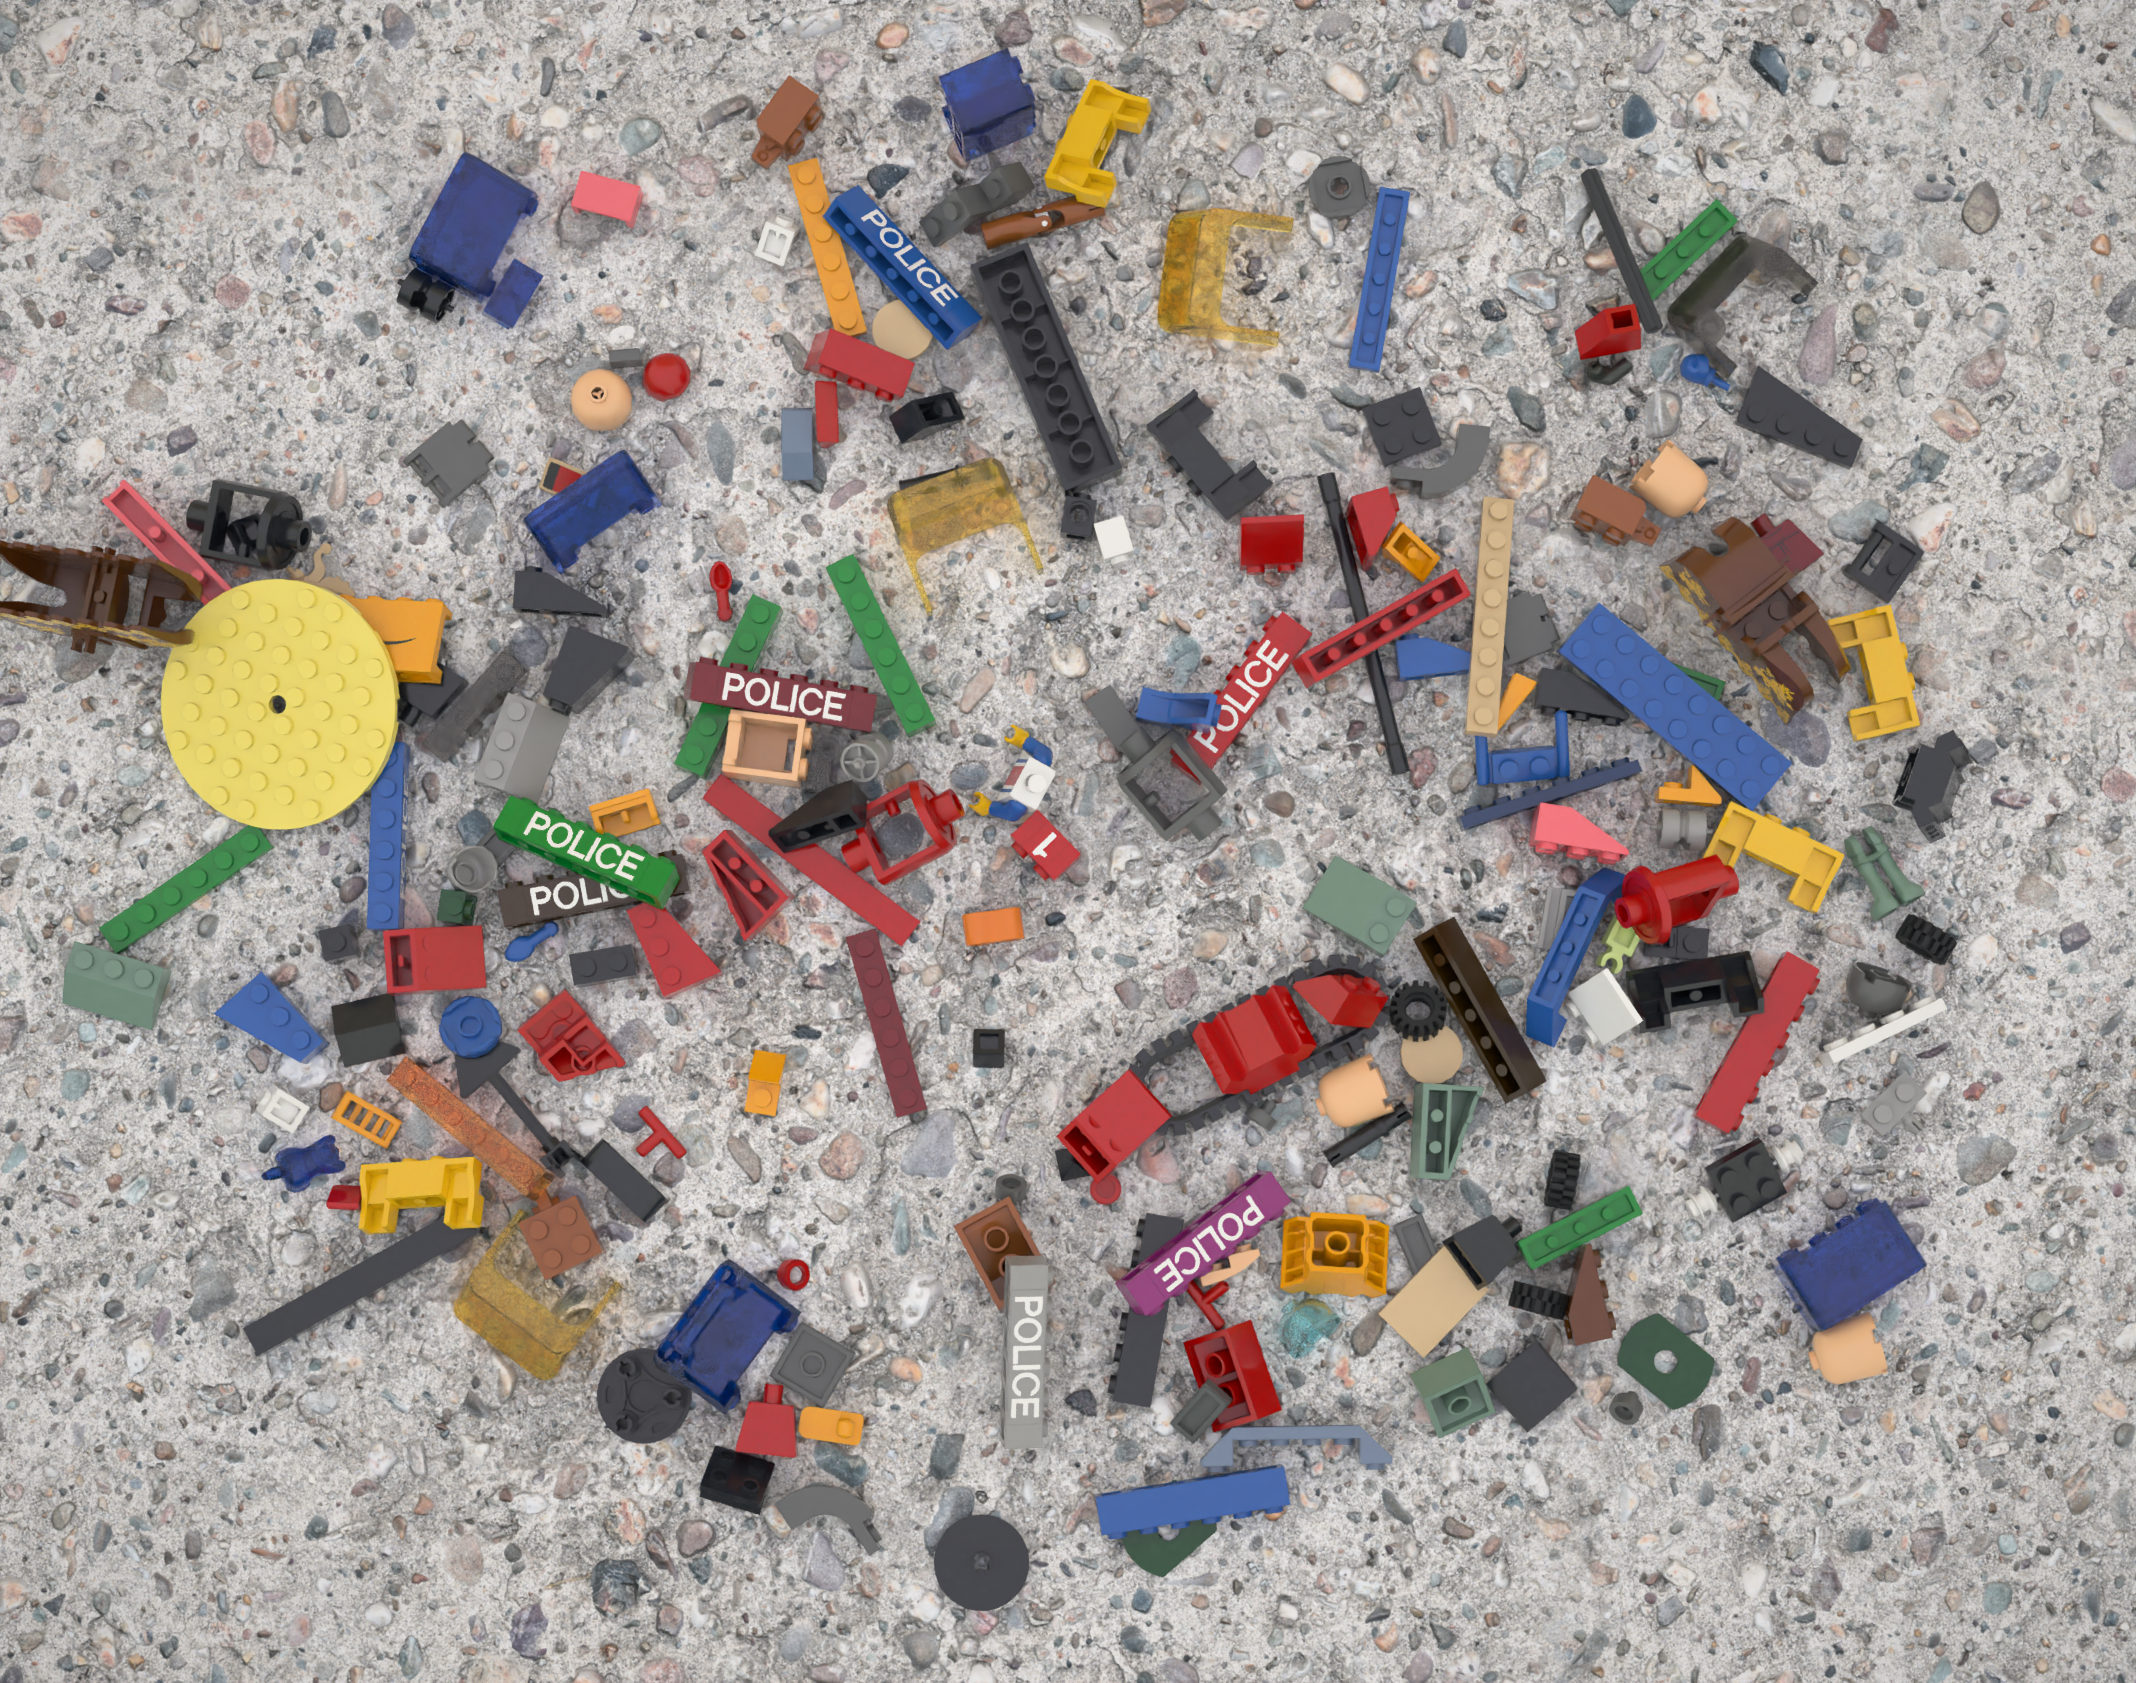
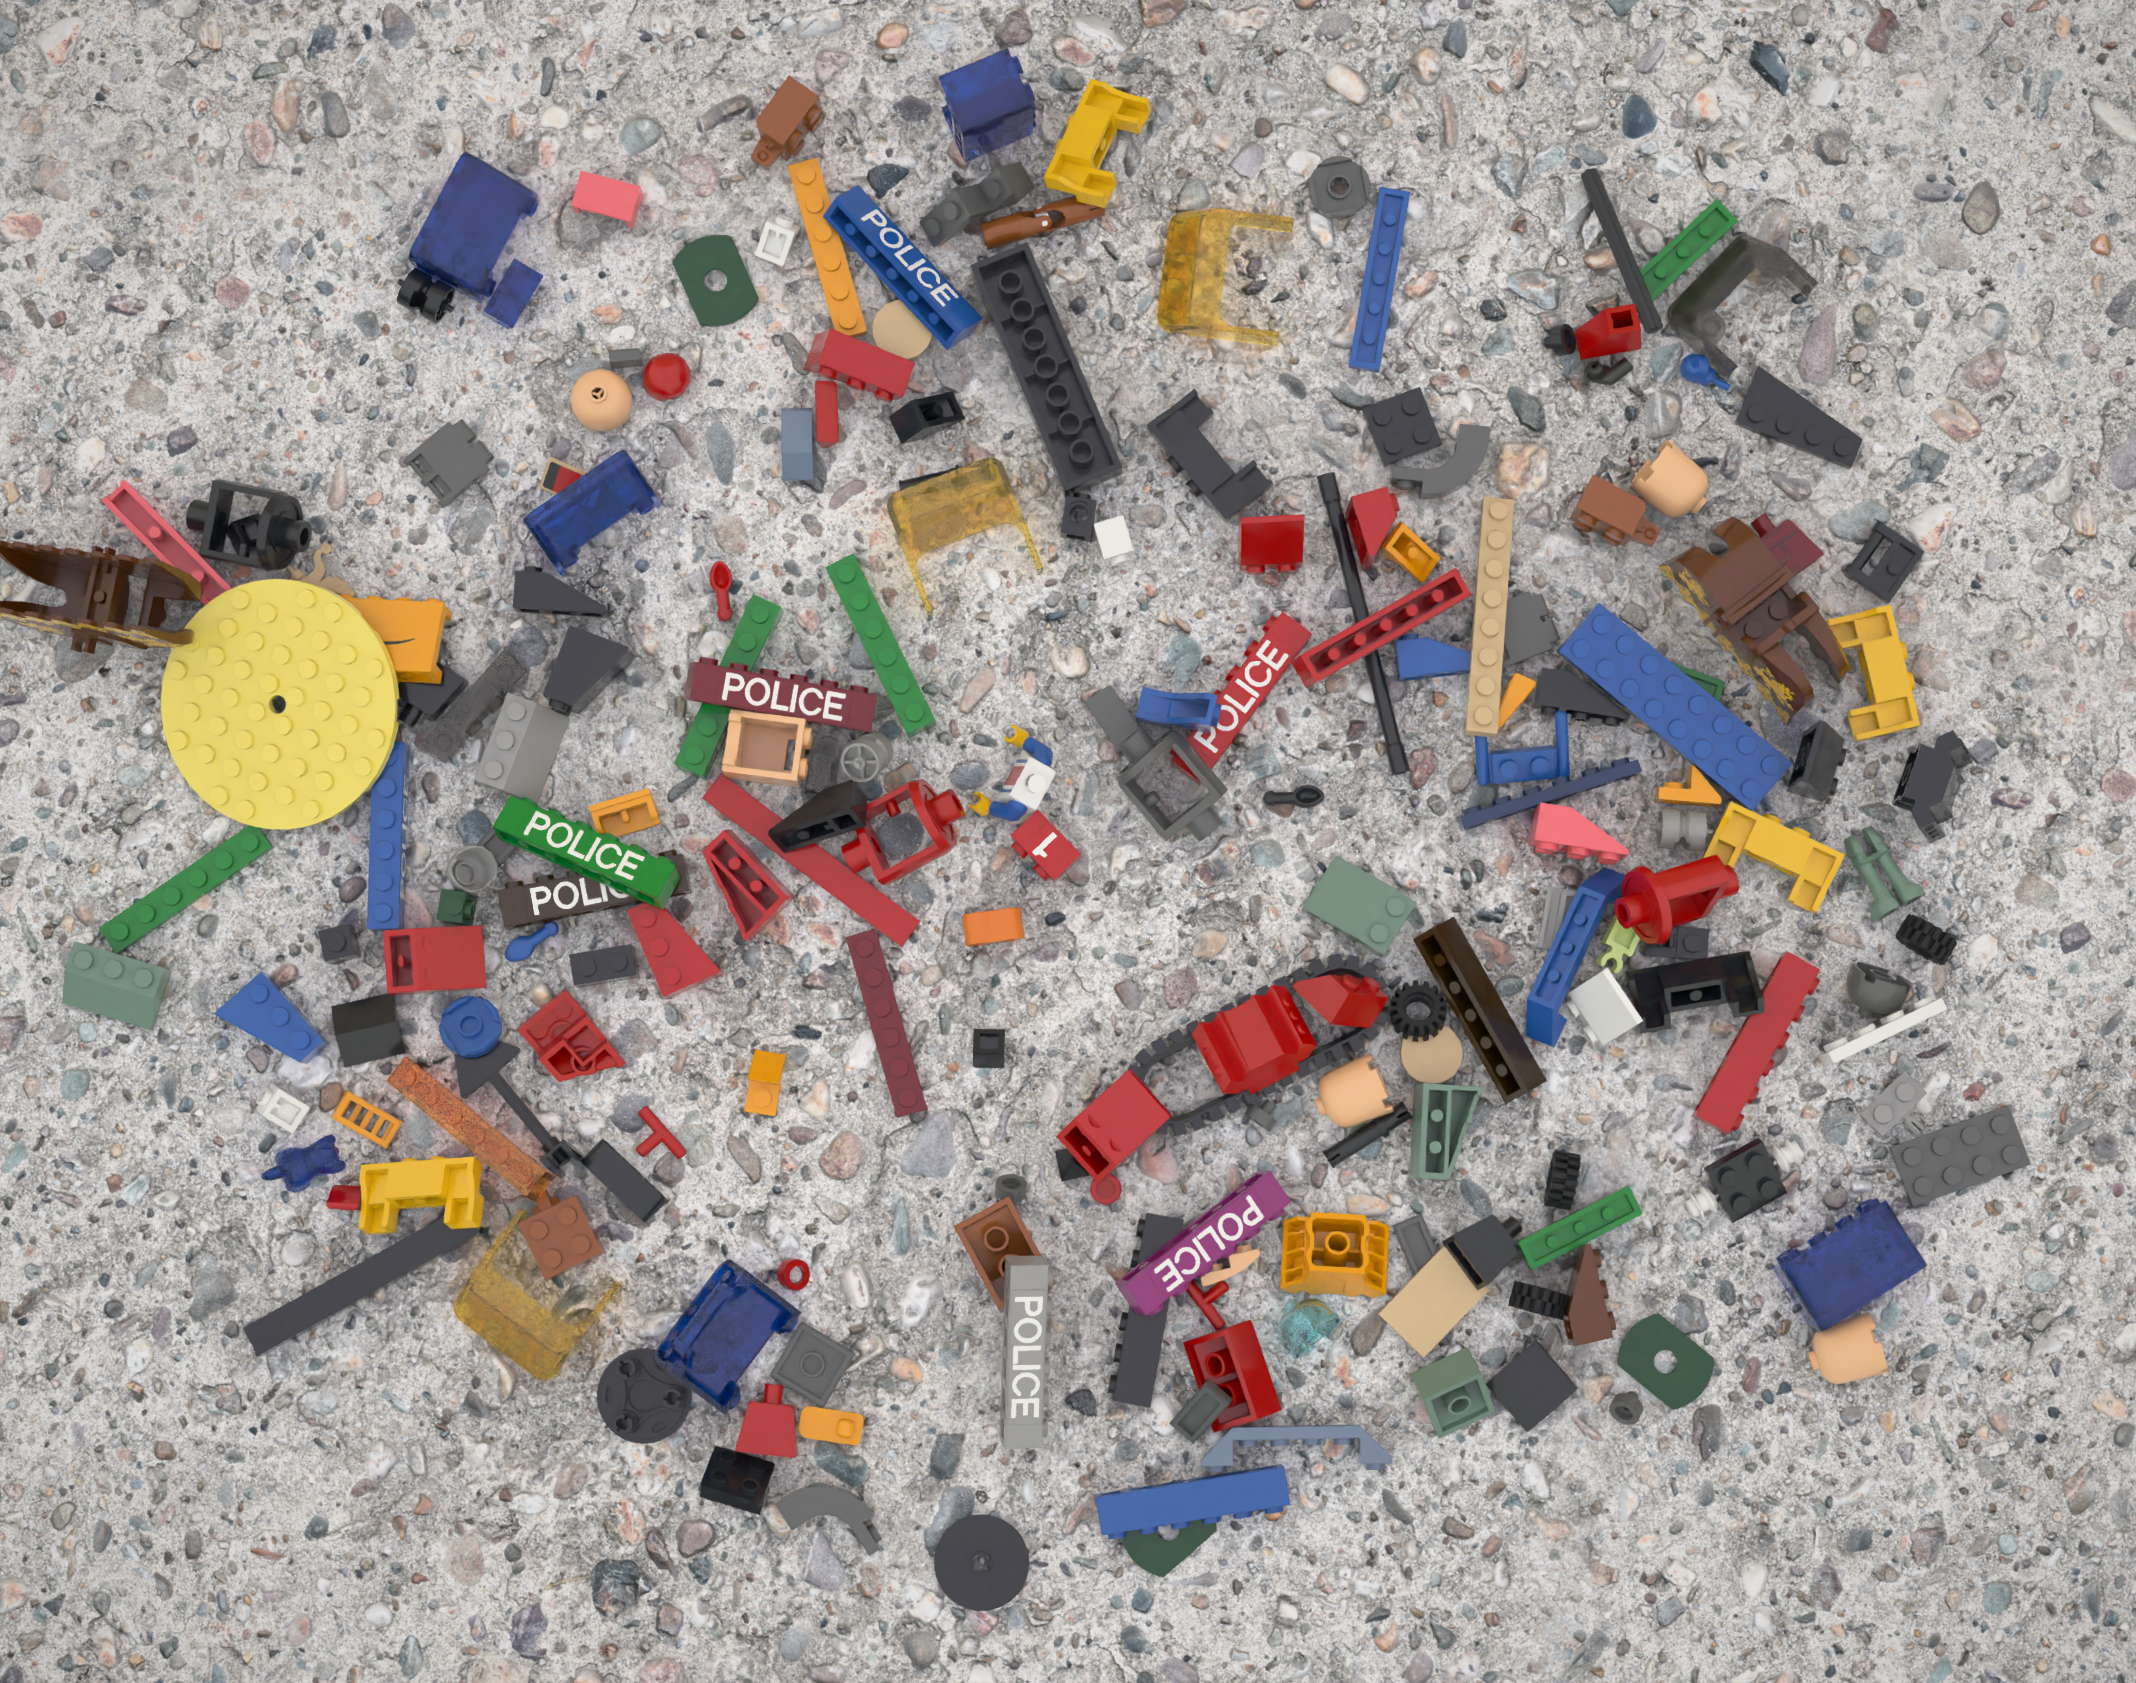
(721, 306): none -> dark green piece
(1302, 797): none -> black piece
(1561, 340): none -> black tile
(1817, 763): none -> black slope
(1959, 1156): none -> dark grey plate

